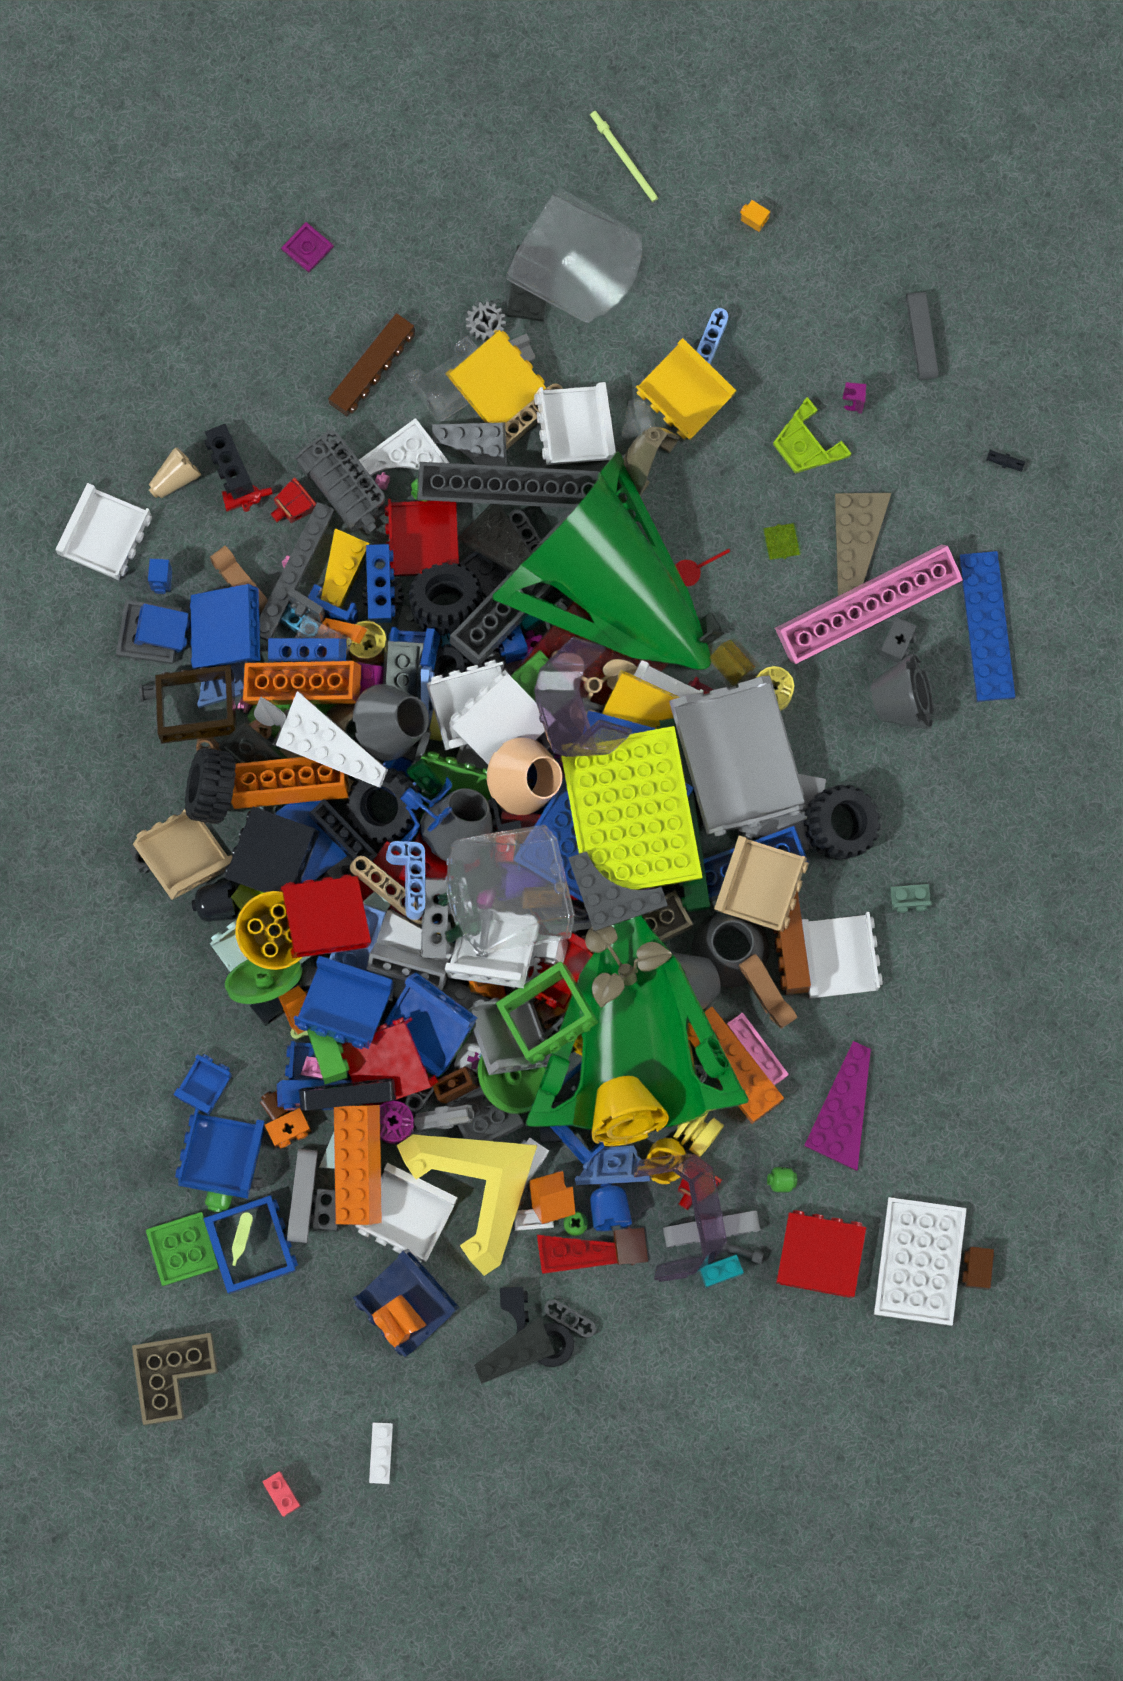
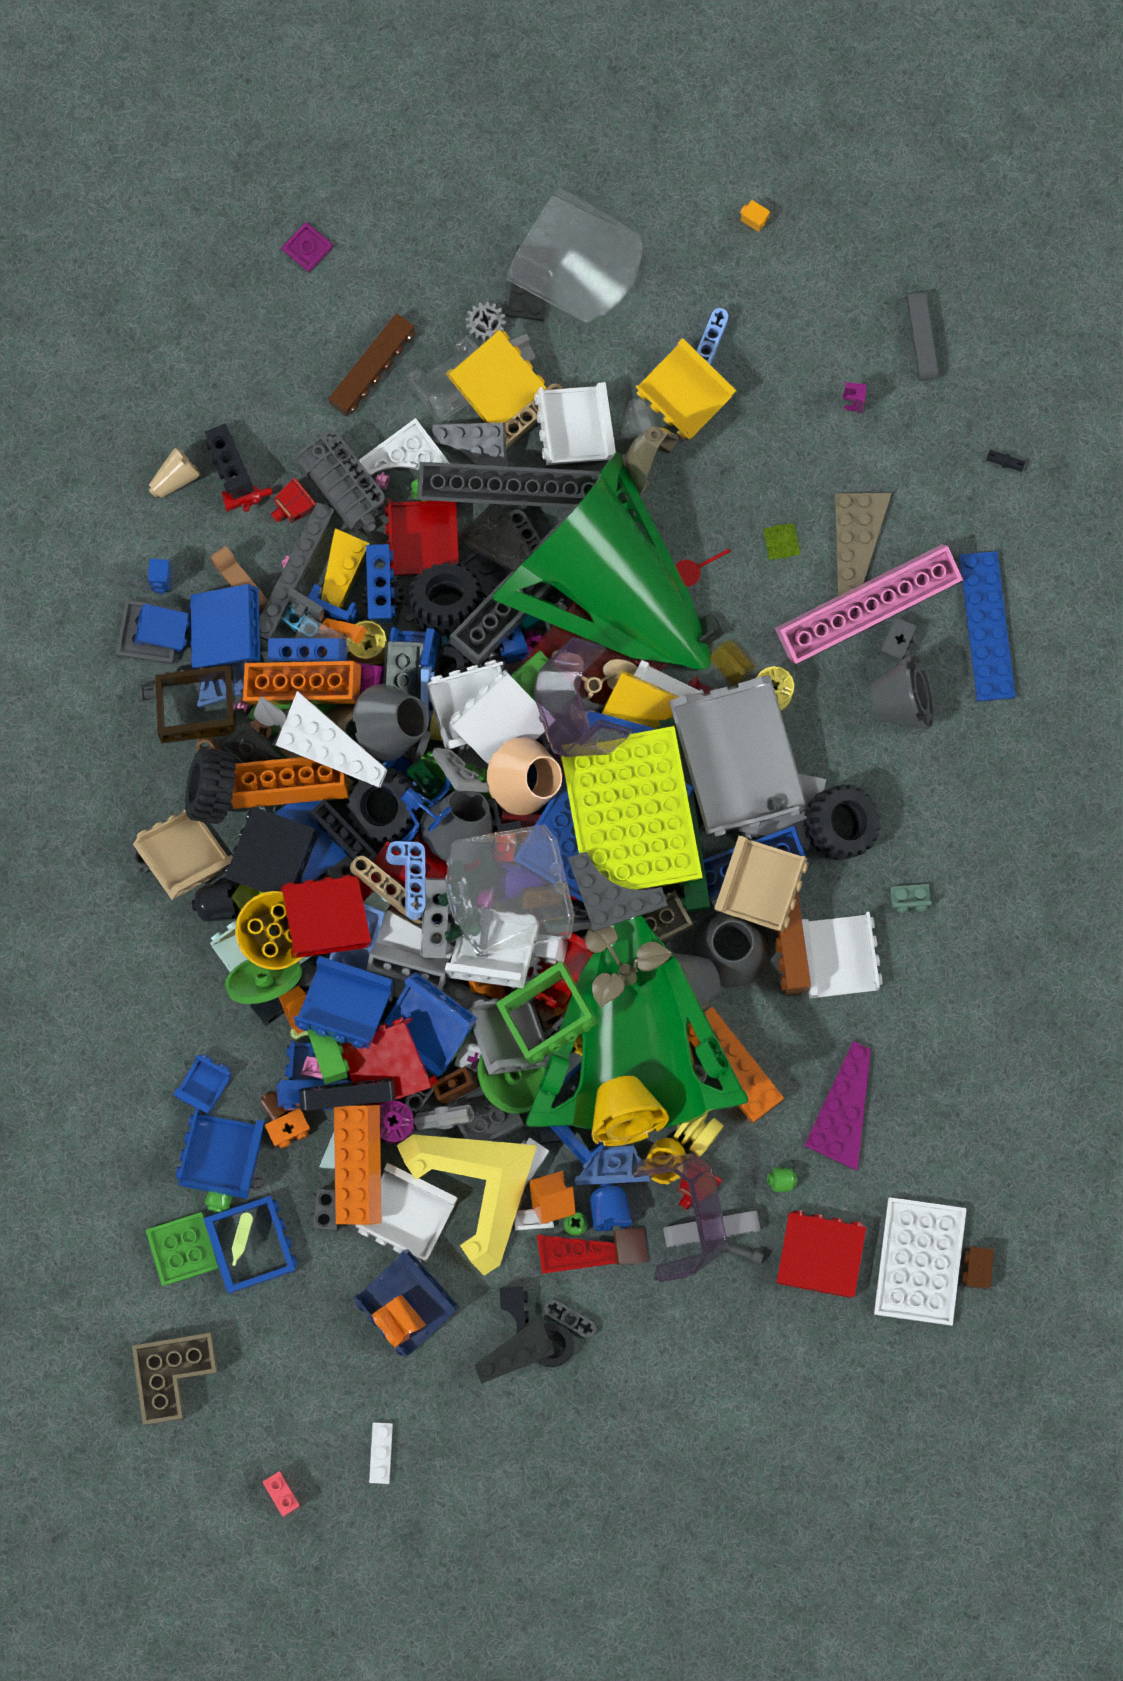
(103, 532): white panel -> none
(302, 1195): light grey beam -> none
(455, 770): none -> light grey wing
(604, 128): yellowish green bar -> none
(721, 1271): teal brick -> none
(757, 1048): bright pink plate -> none
(767, 992): medium nougat beam -> none
(774, 804): none -> dark grey hinge
(801, 448): lime wing -> none

